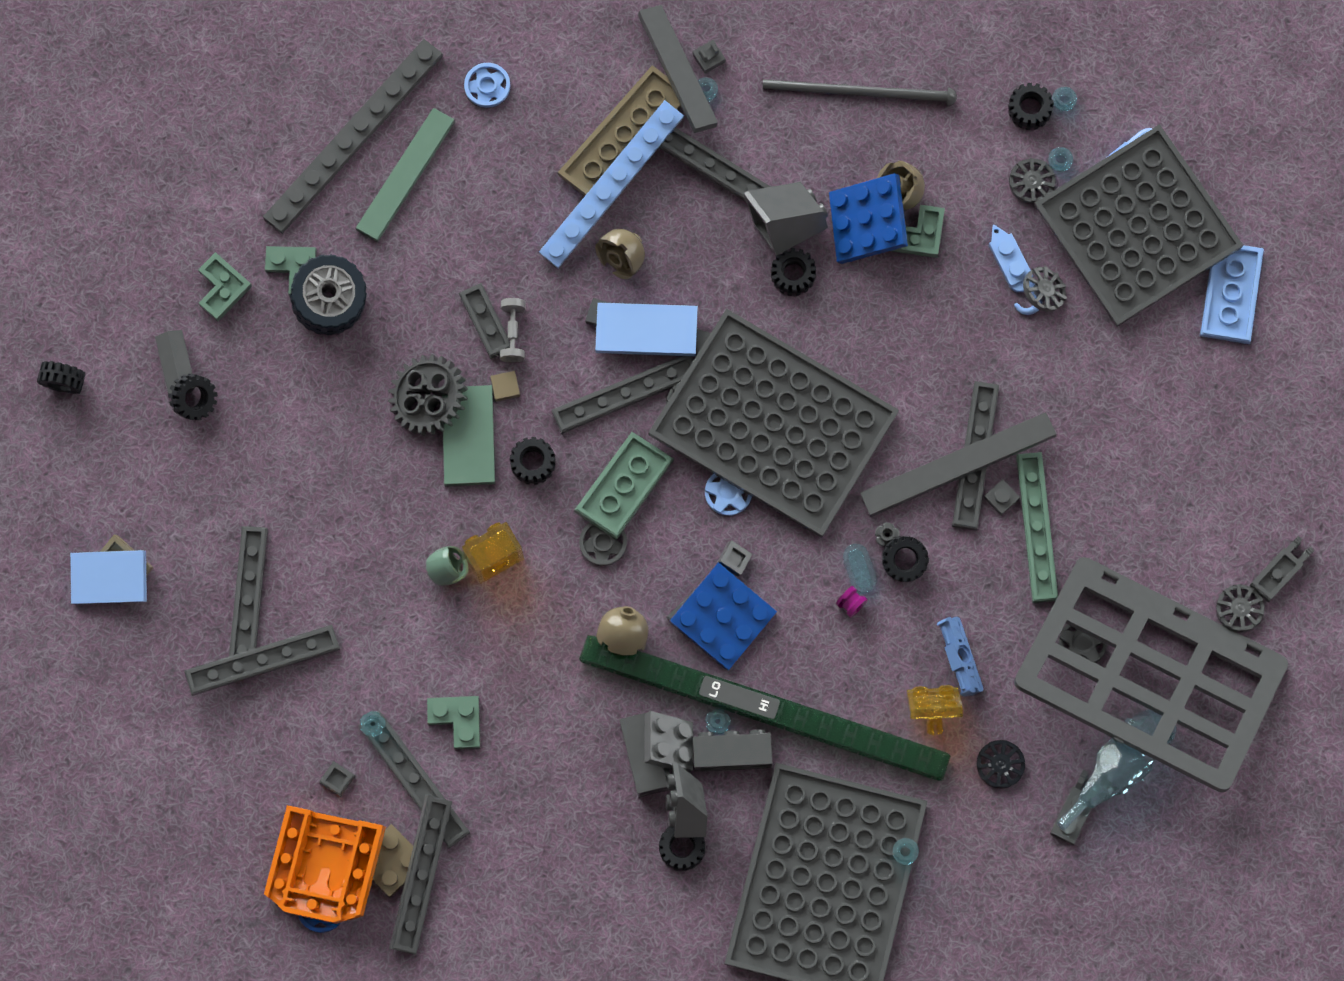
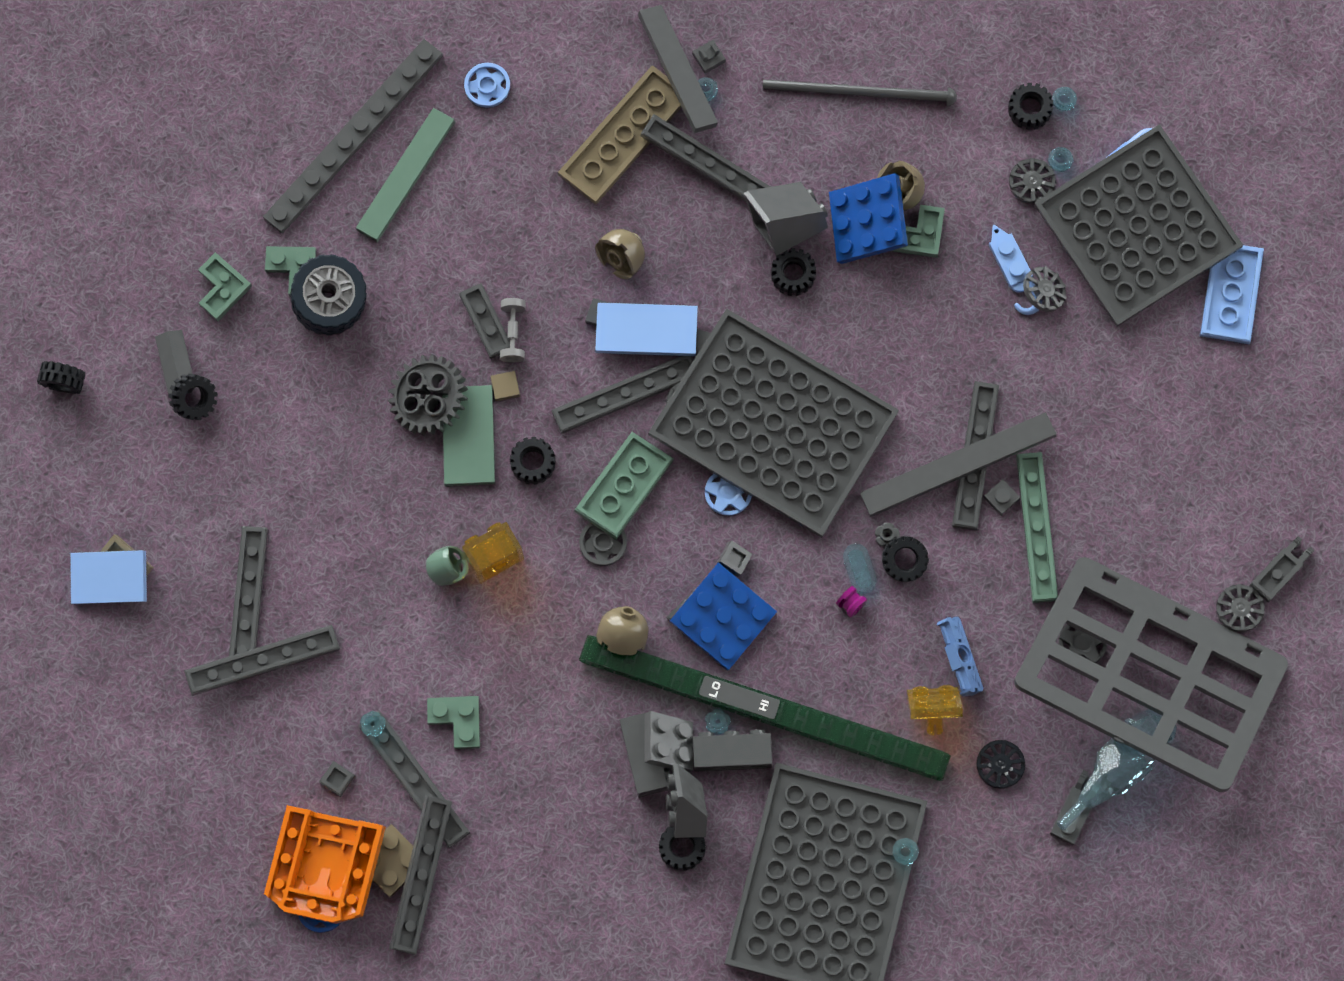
(611, 184): light blue plate -> none

